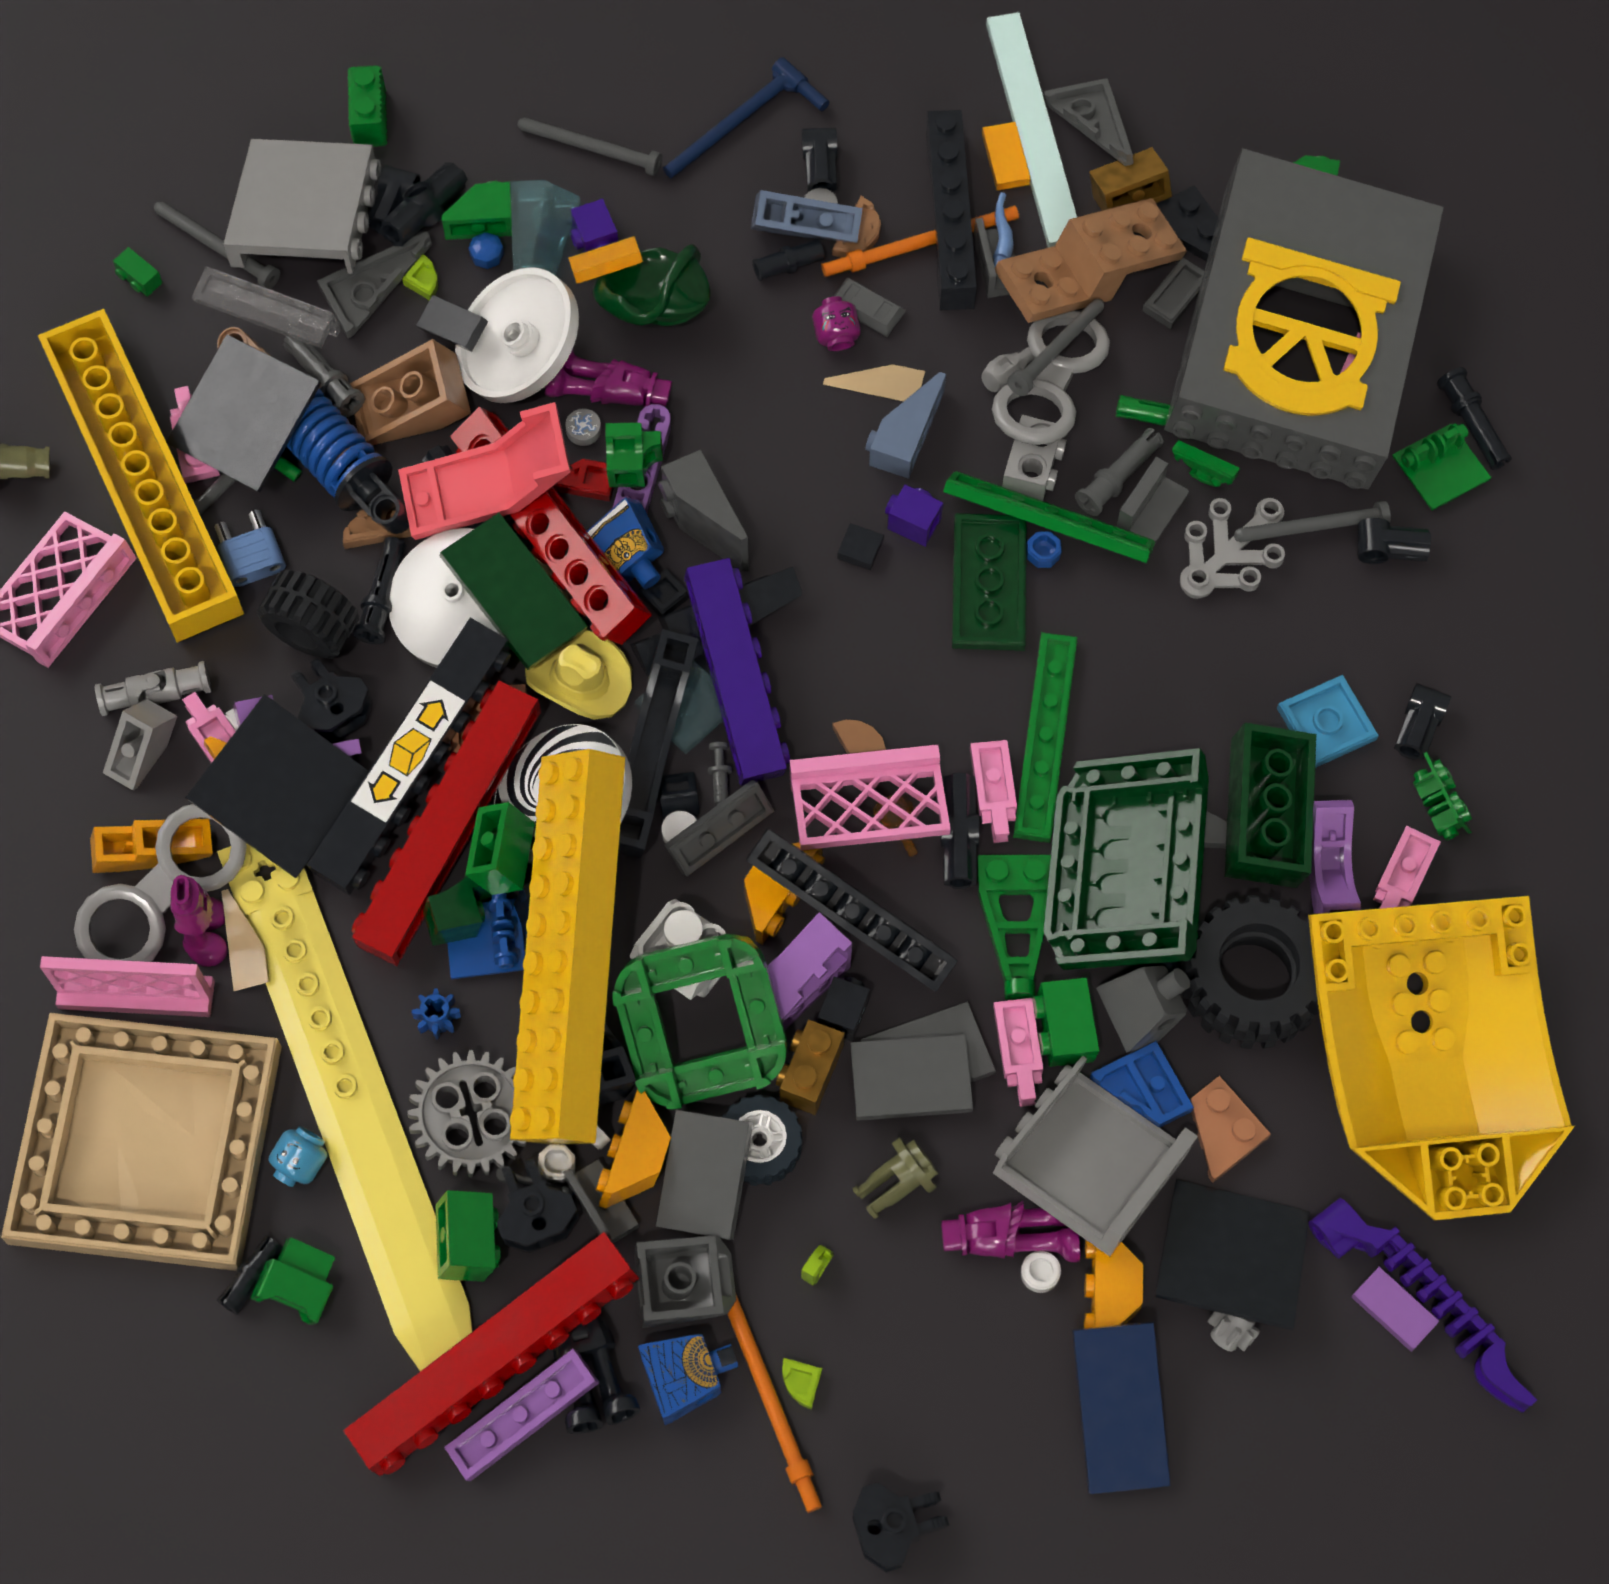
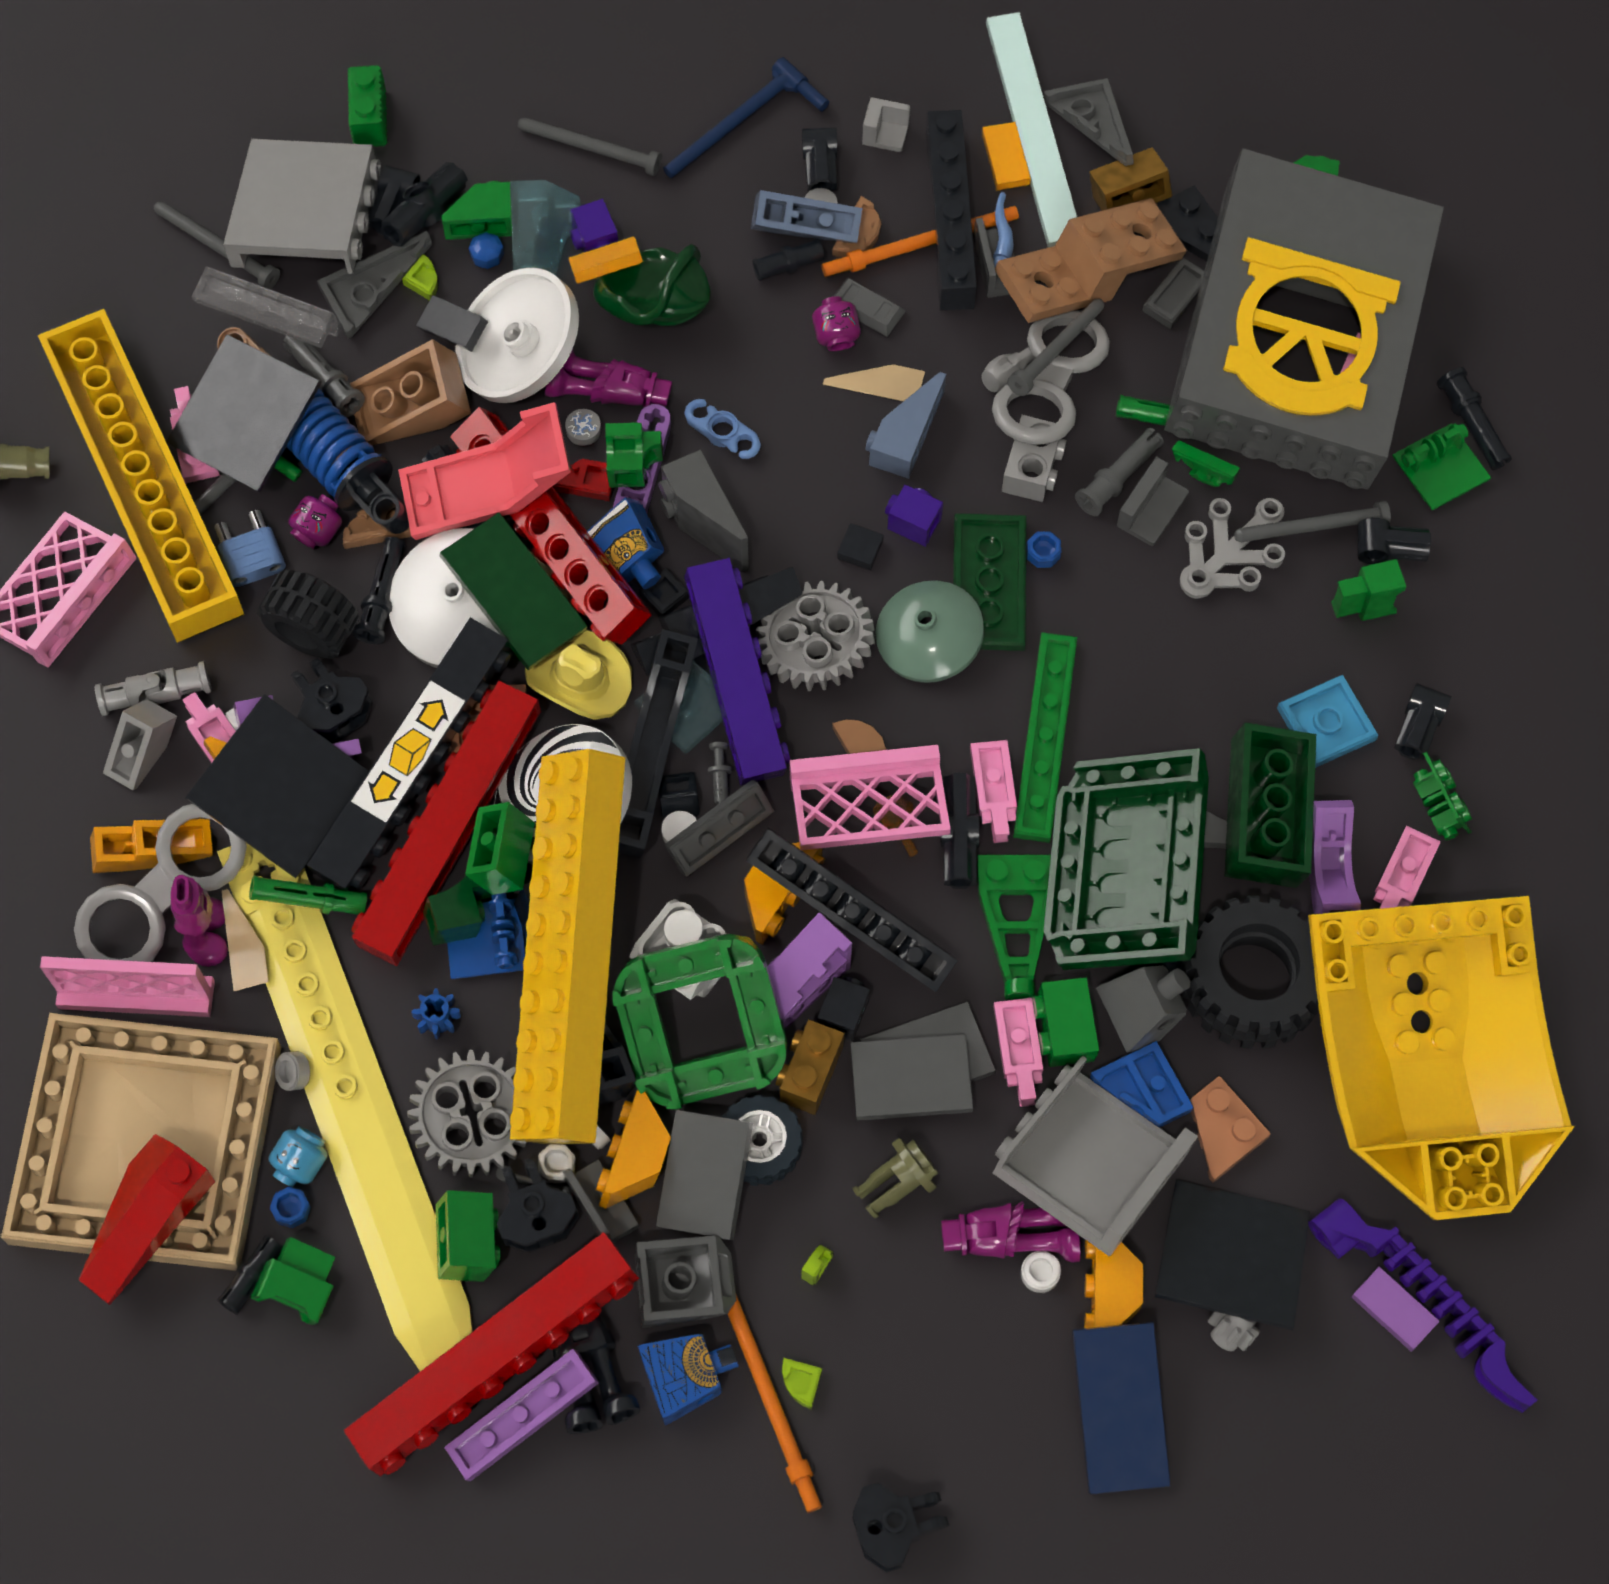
(137, 271): green piece -> none
(148, 1206): none -> red wedge
(290, 1207): none -> blue tile
(292, 1071): none -> light grey tile
(305, 895): none -> green pin
(315, 521): none -> magenta head
(738, 433): none -> medium blue piece
(816, 636): none -> light grey gear
(886, 124): none -> light grey panel
(932, 649): none -> sand green dish
(1049, 516): green tile -> none
(1371, 592): none -> green piece

